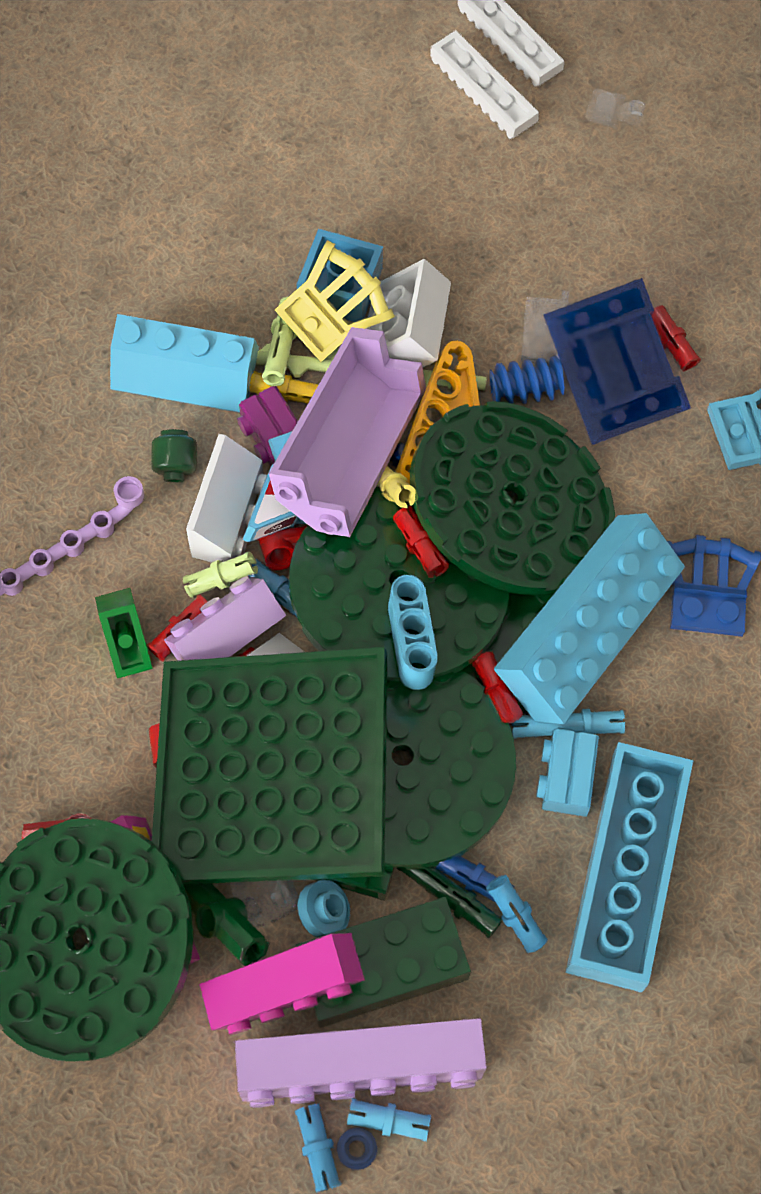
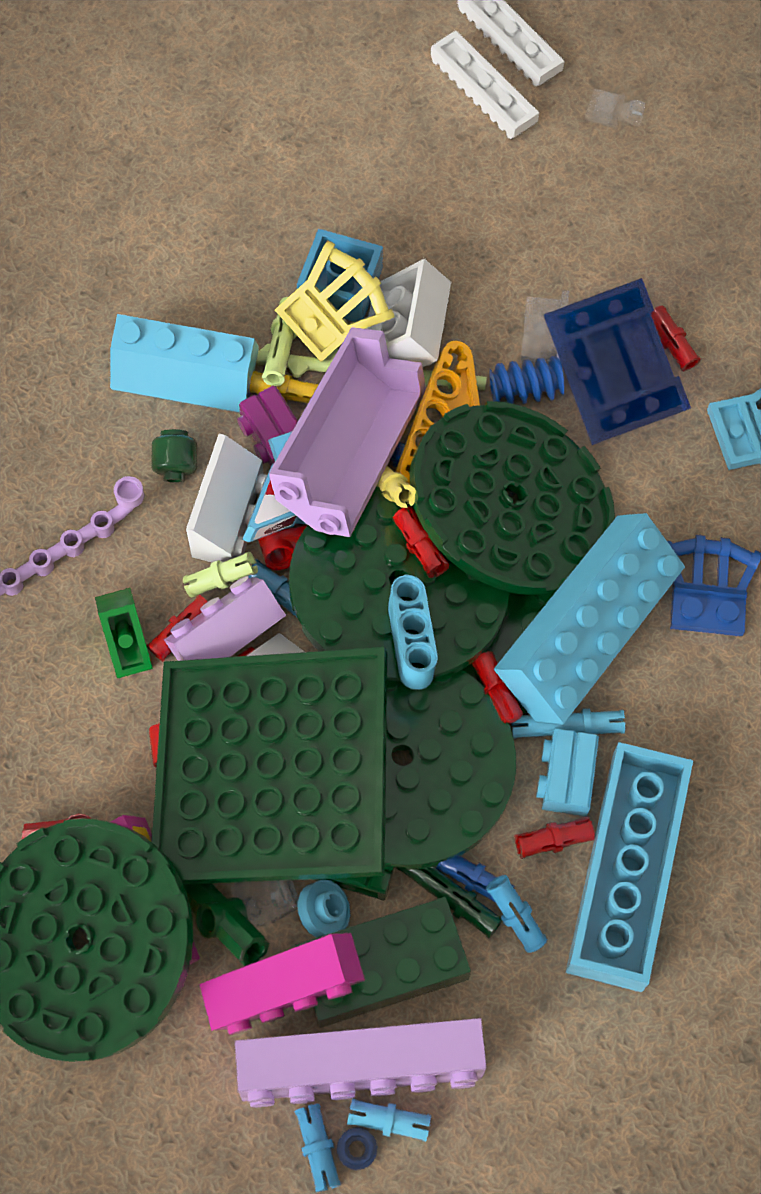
(554, 837): none -> red pin

